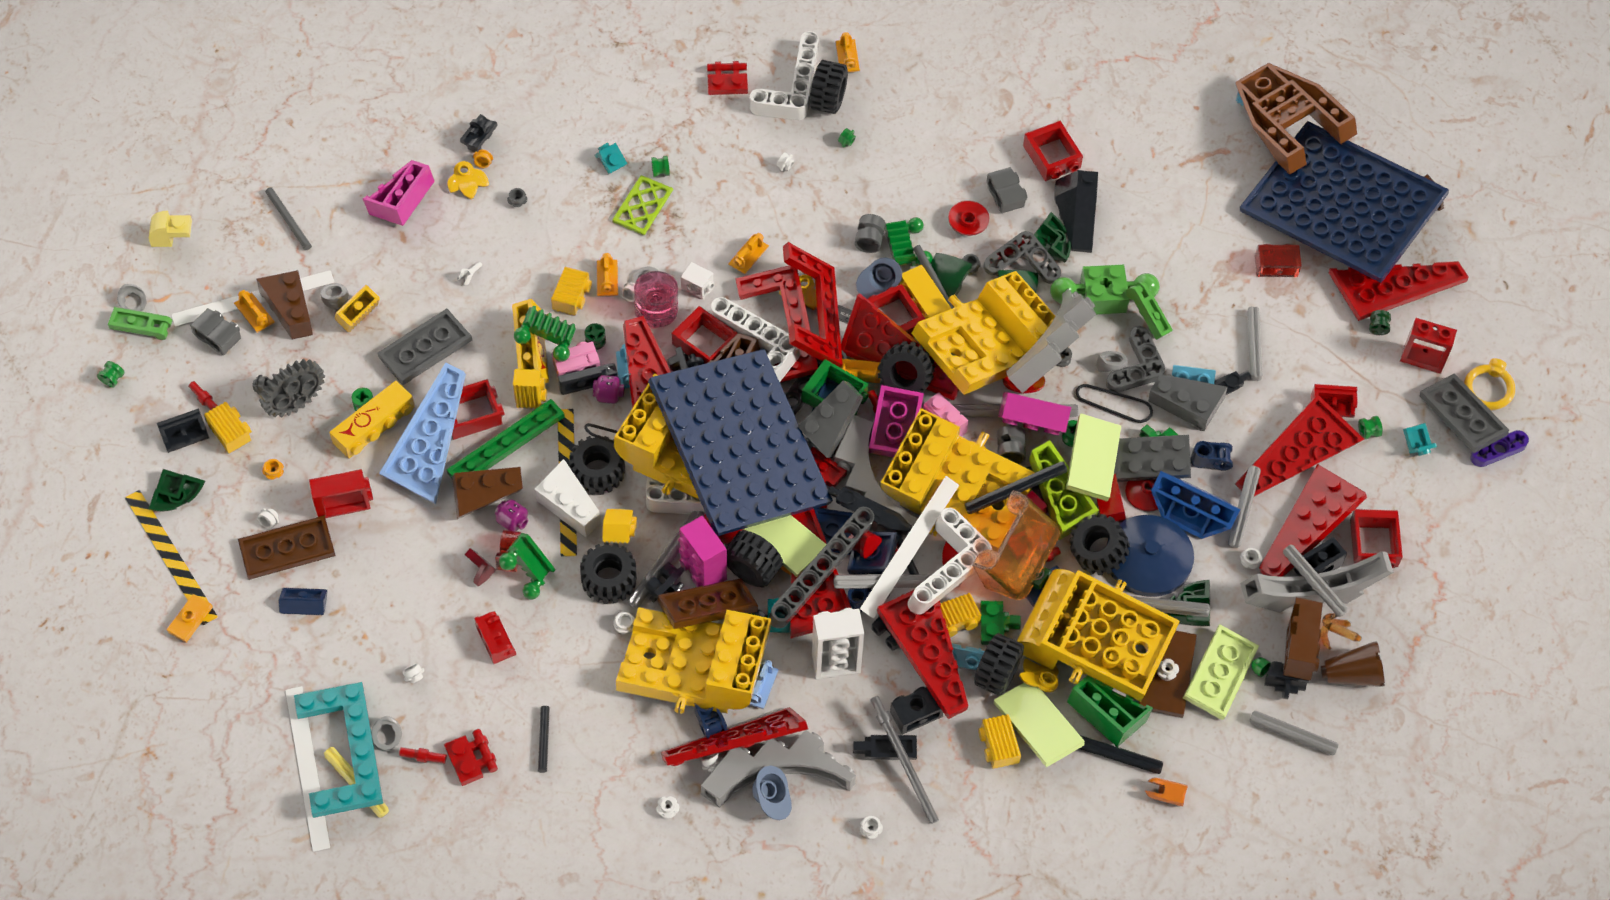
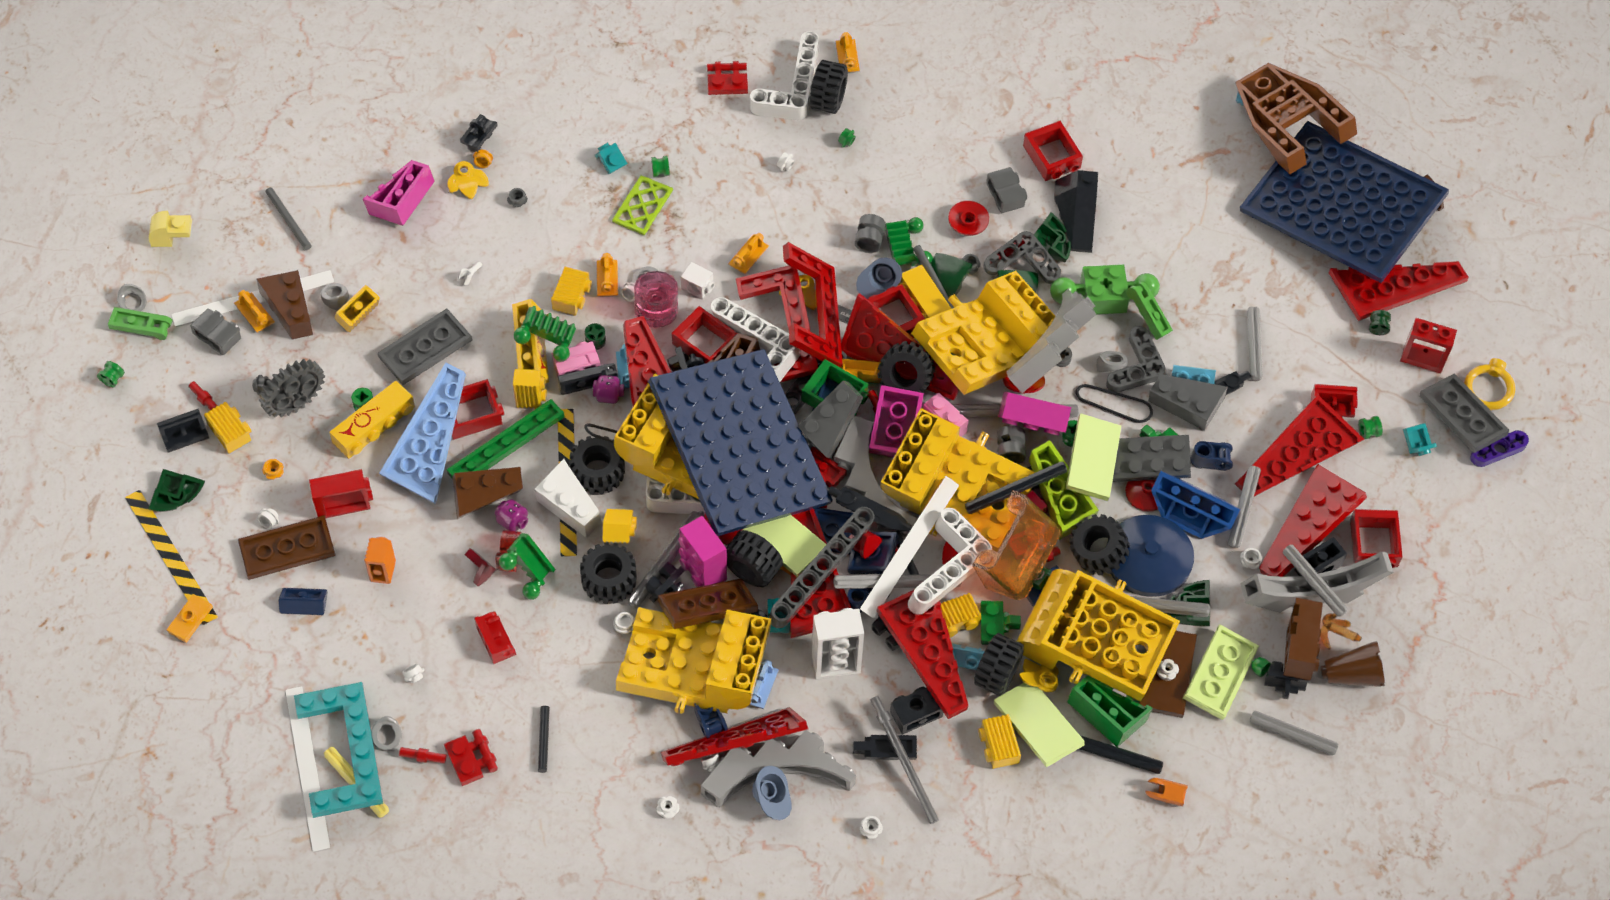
(380, 560): none -> orange brick
(1114, 506): red hinge -> none
(1278, 260): clear red brick -> none

